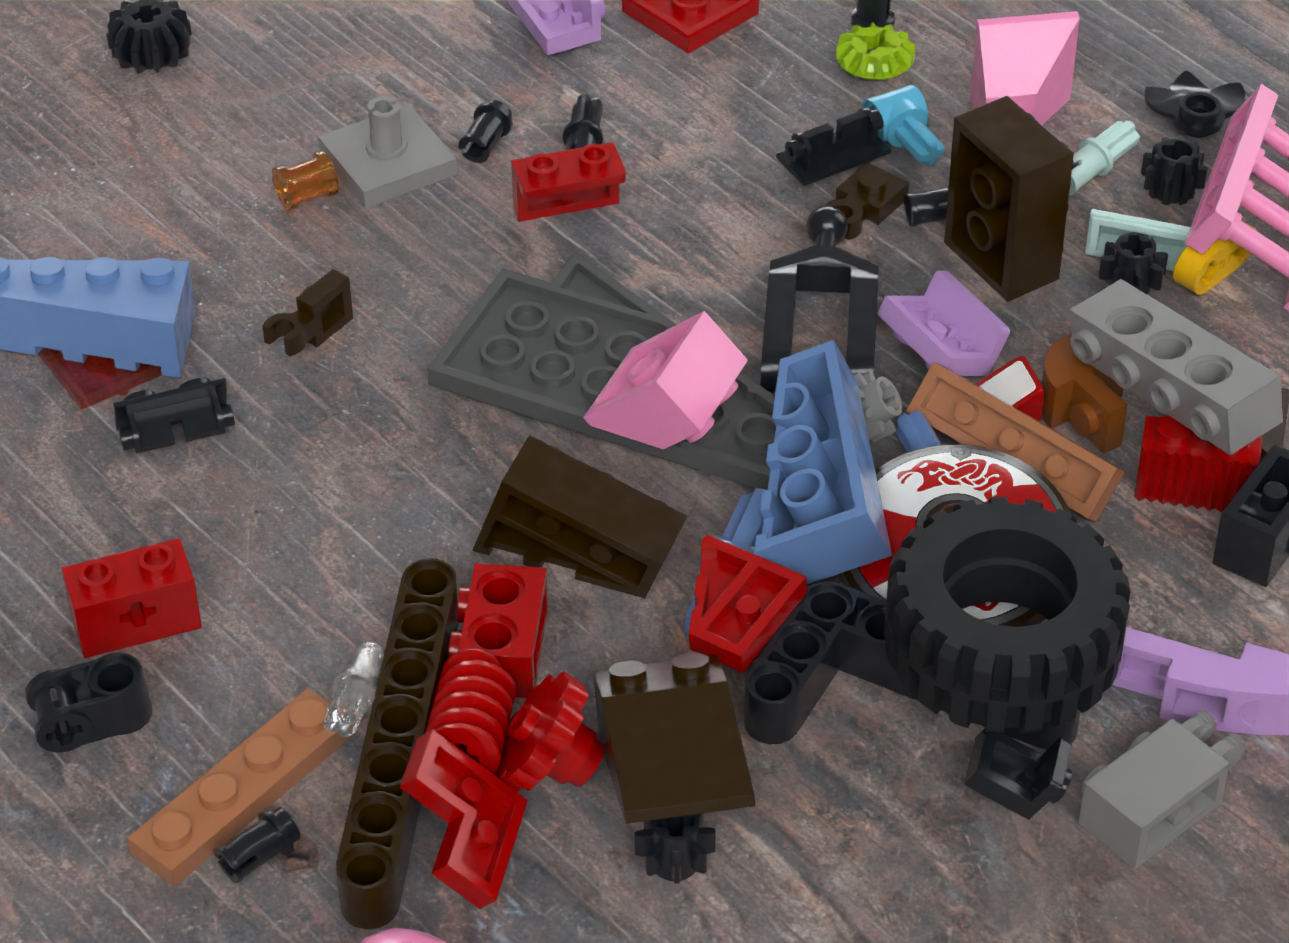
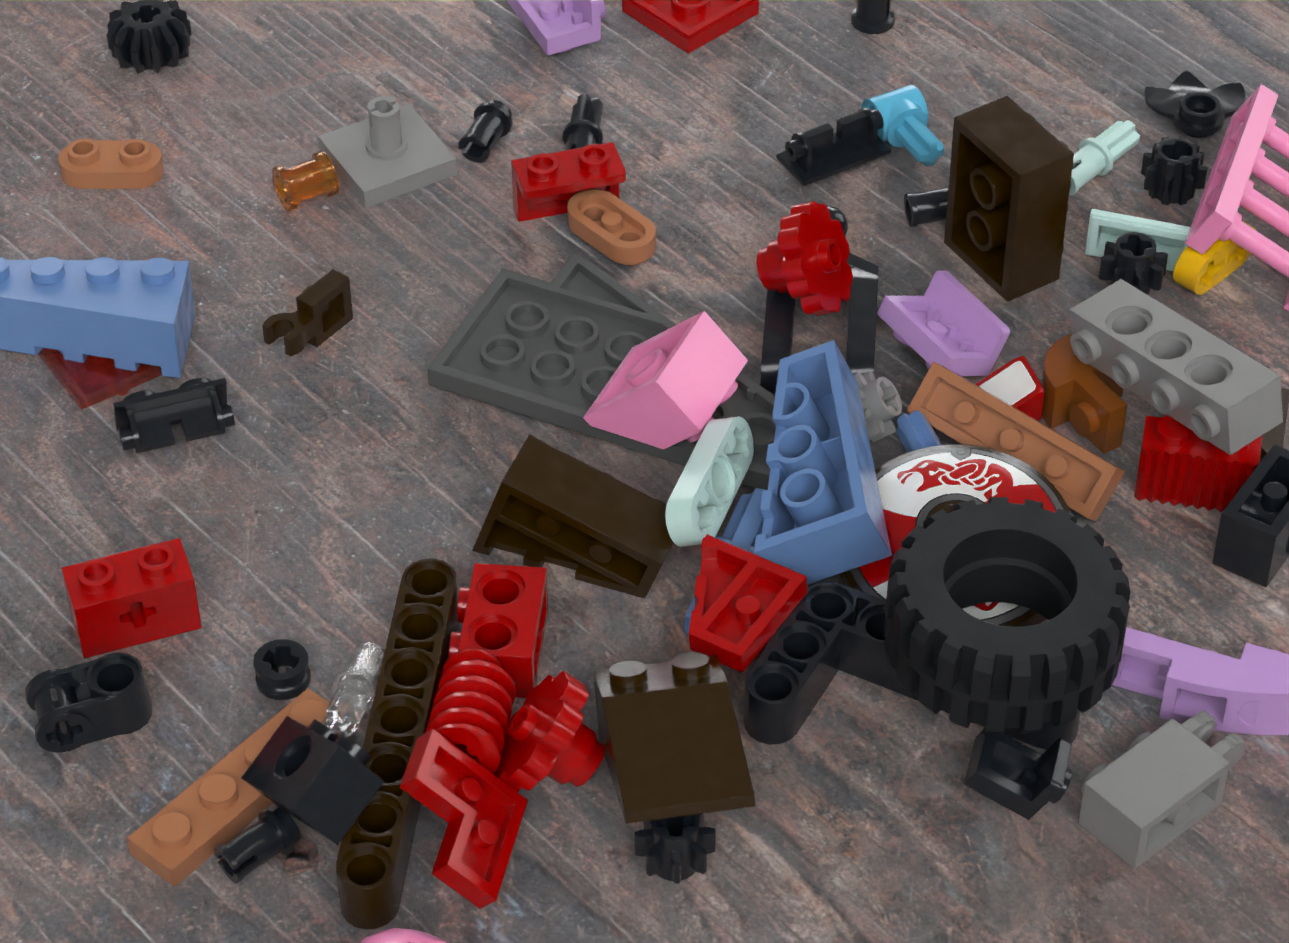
(111, 164): none -> nougat plate
(287, 684): none -> black bush
(315, 777): none -> black brick
(611, 226): none -> nougat plate
(709, 481): none -> light aqua beam
(808, 260): none -> red plant
(870, 196): dark brown plate -> none
(890, 59): lime gear -> none
(1026, 60): bright pink slope -> none

